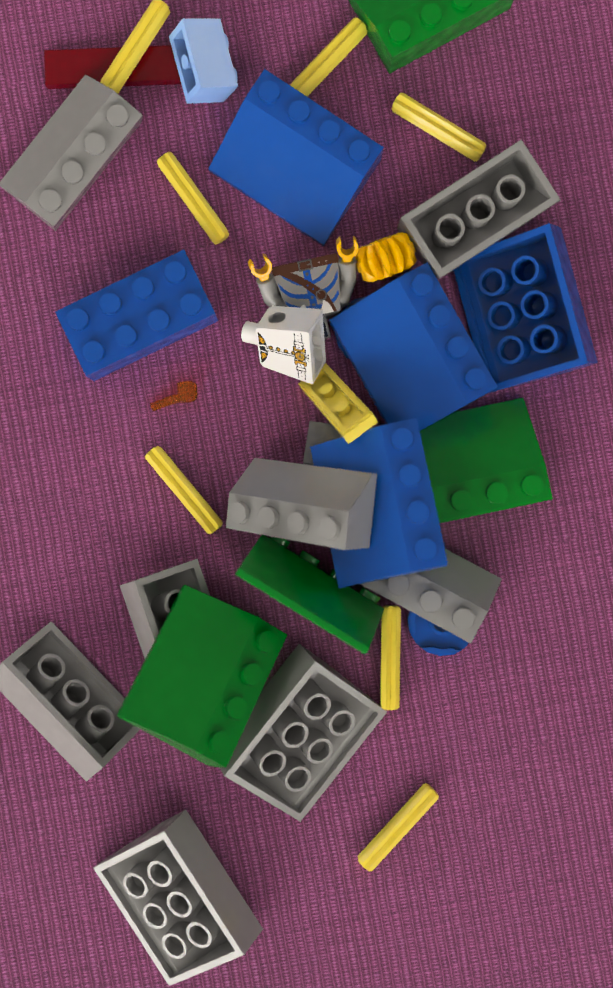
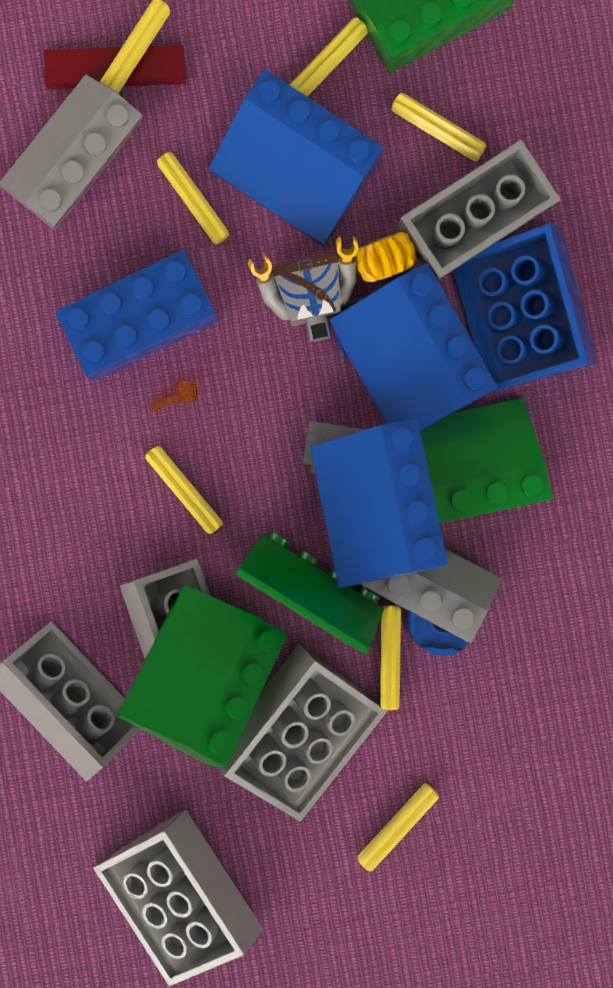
(203, 60): light blue brick -> none
(289, 341): white torso -> none
(304, 503): light grey slope -> none
(339, 404): light yellow tile -> none

